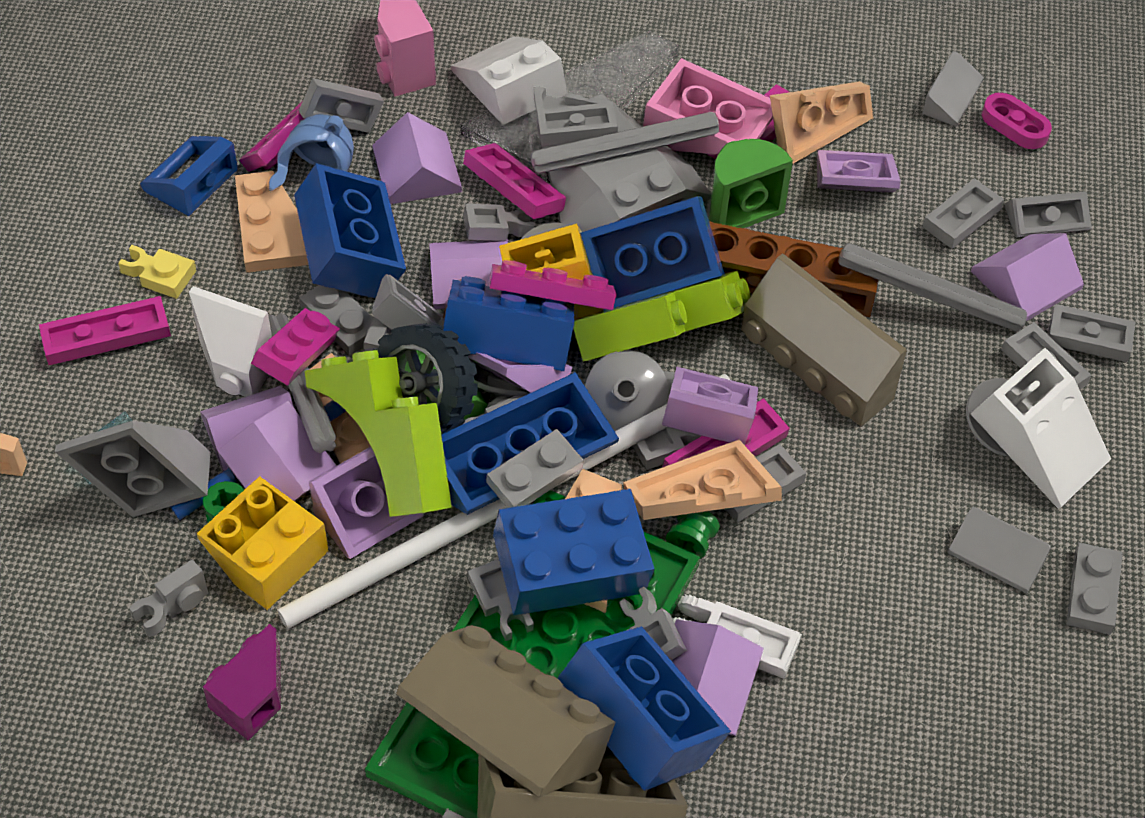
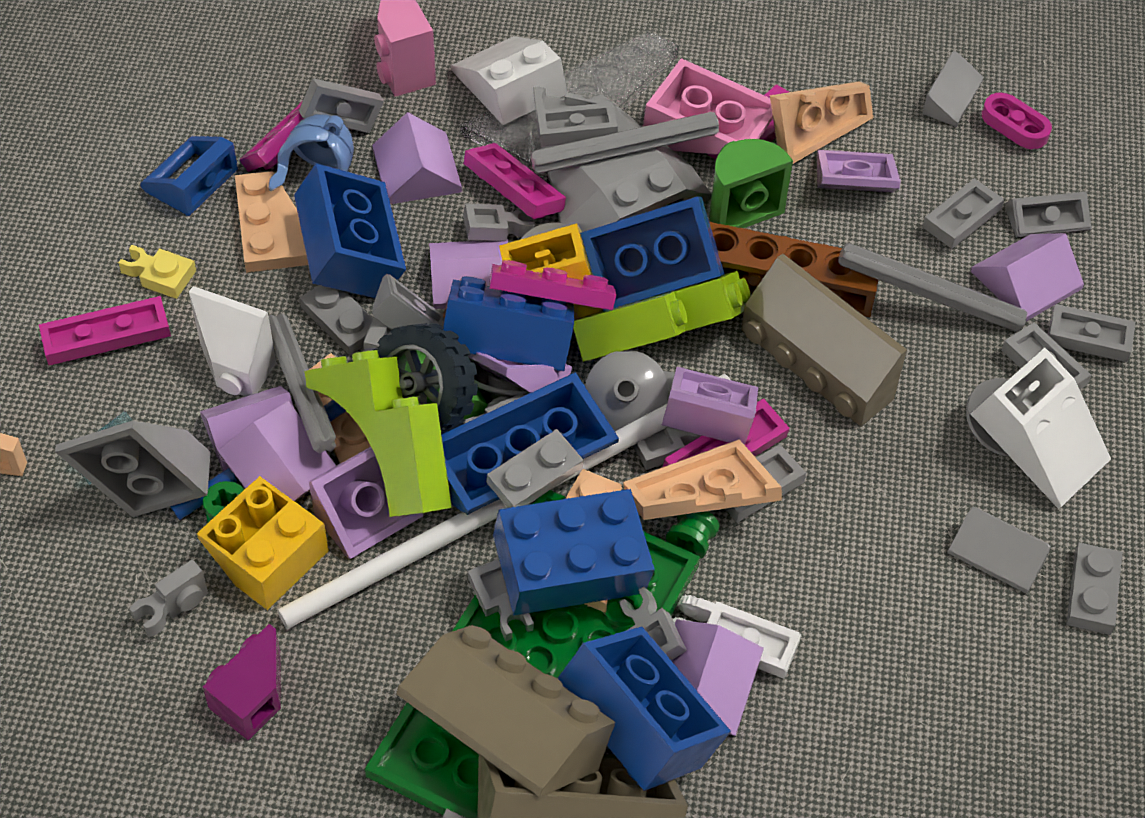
(295, 346): dark pink plate -> none

